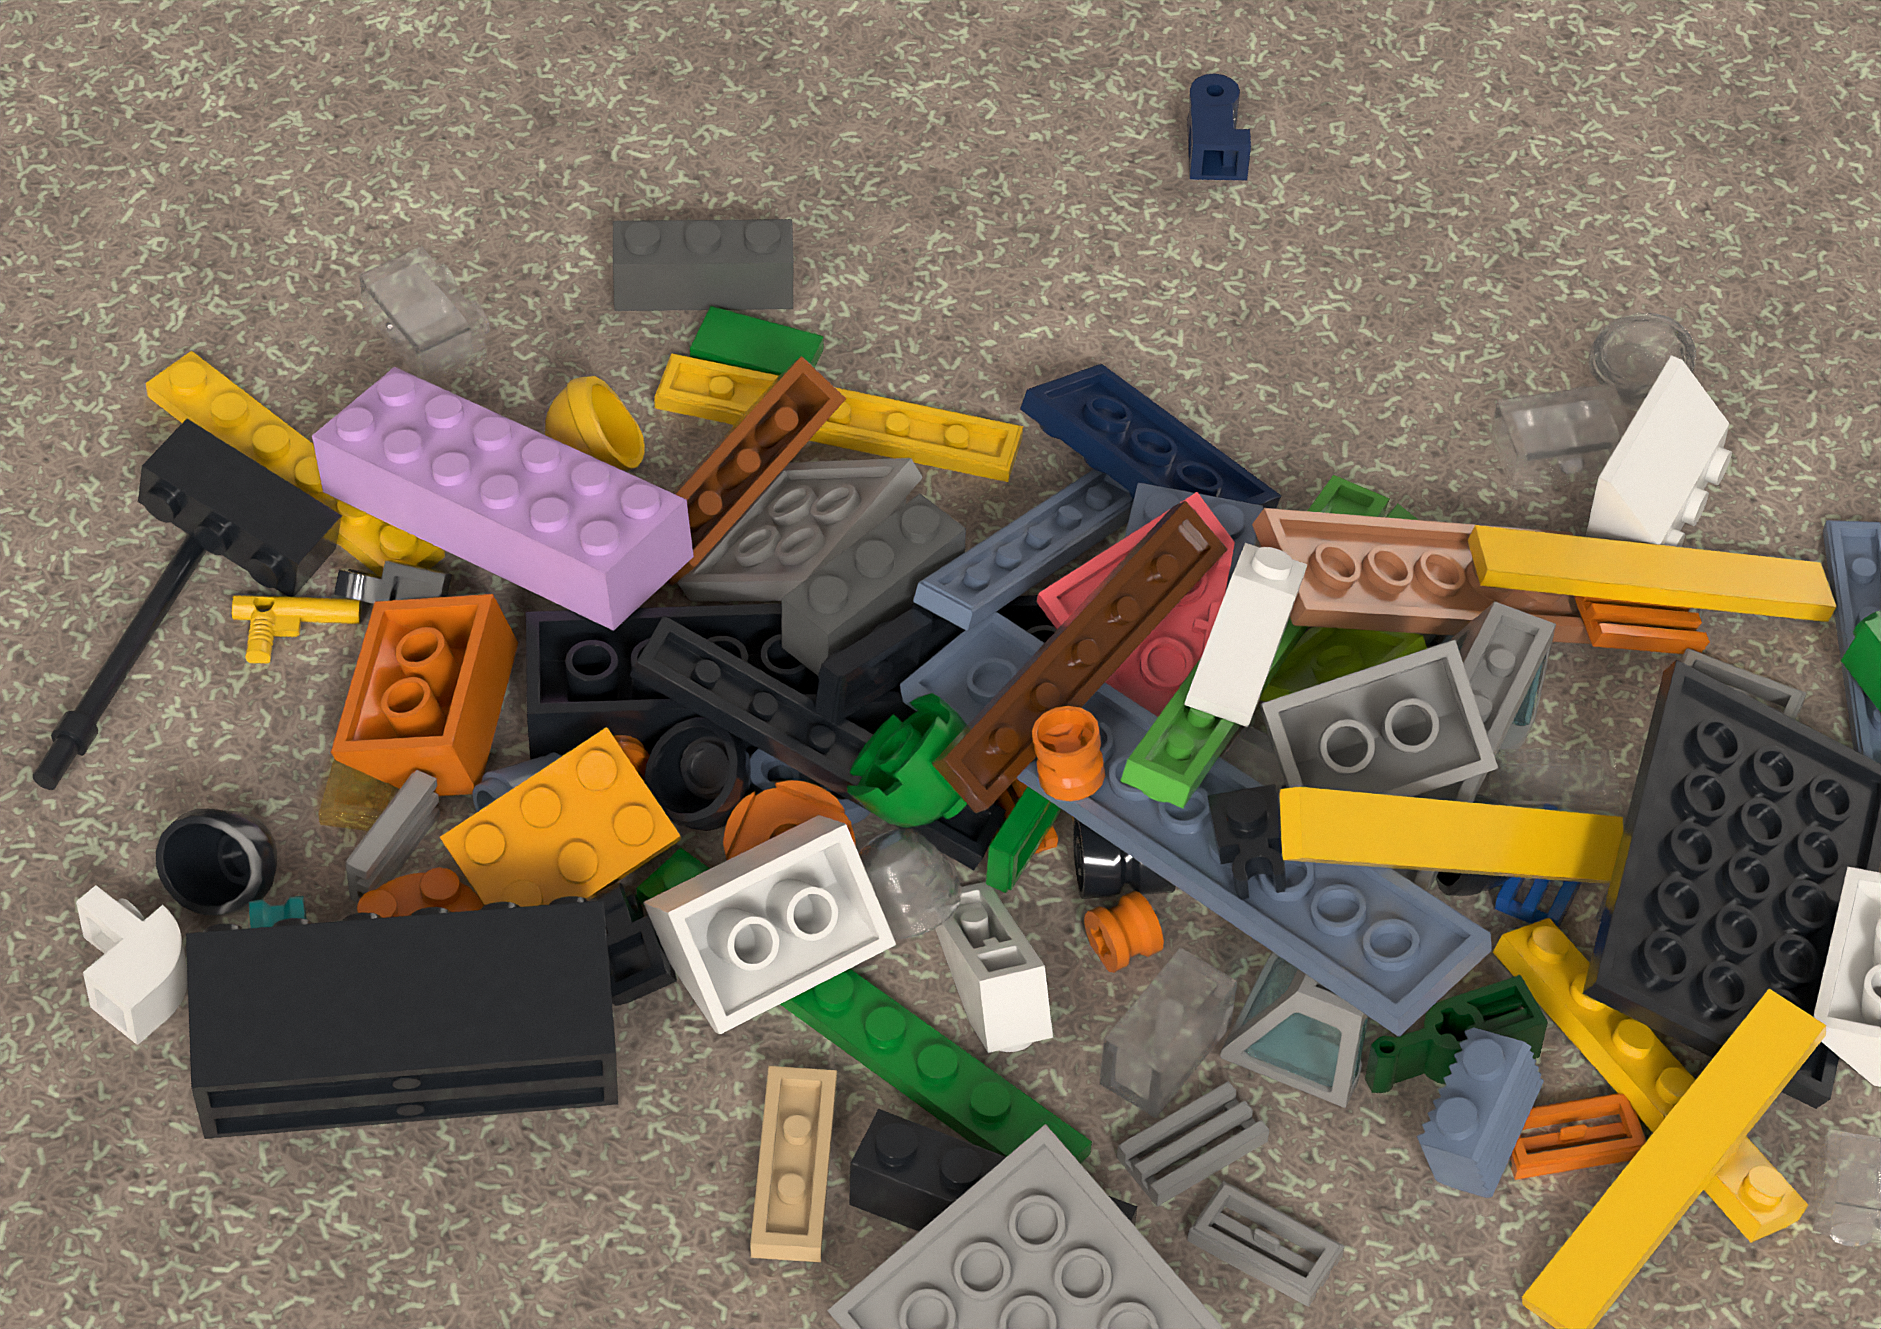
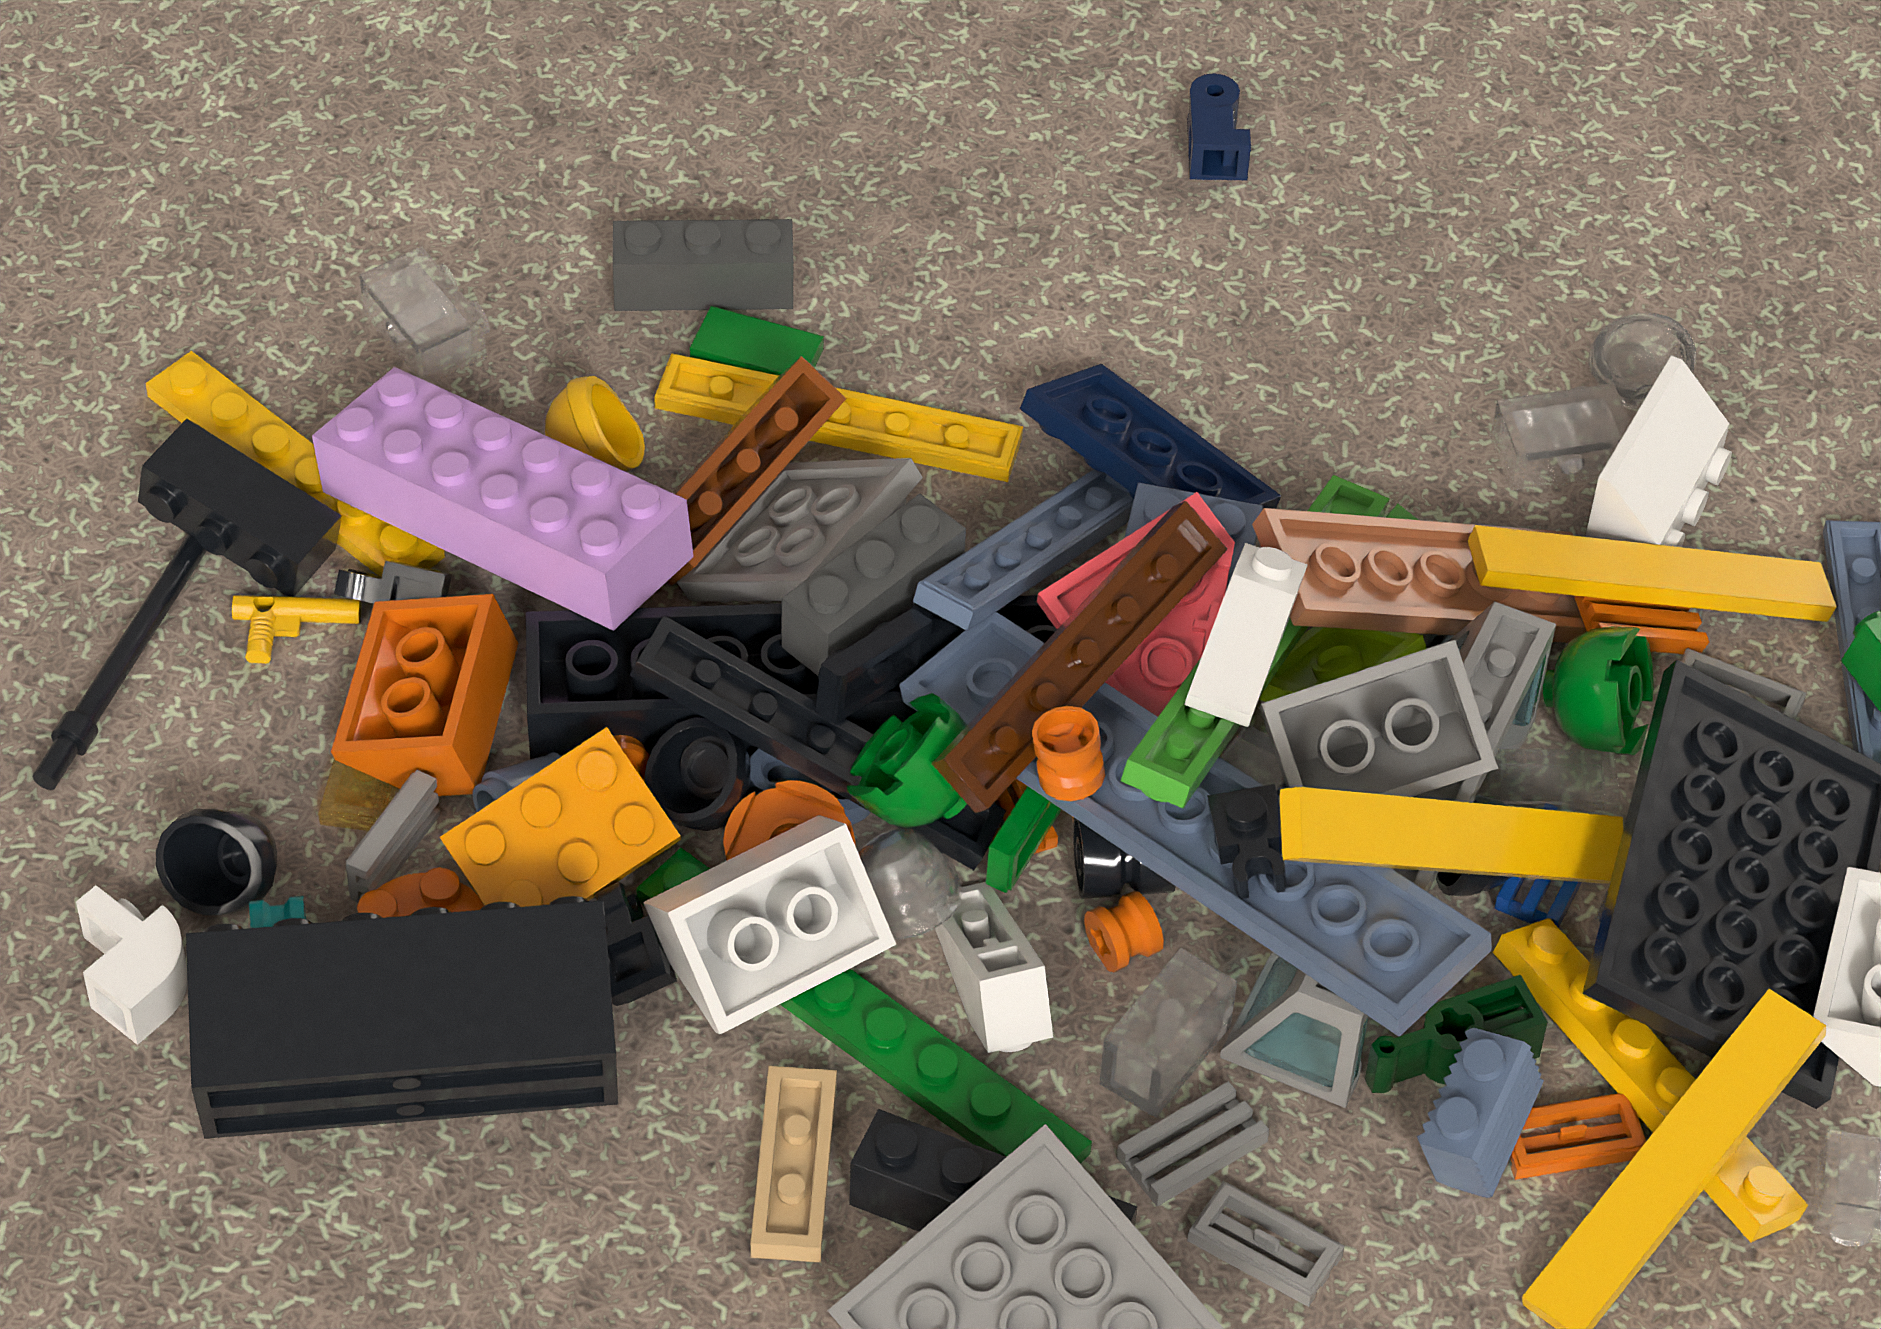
(1598, 686): none -> green cylinder

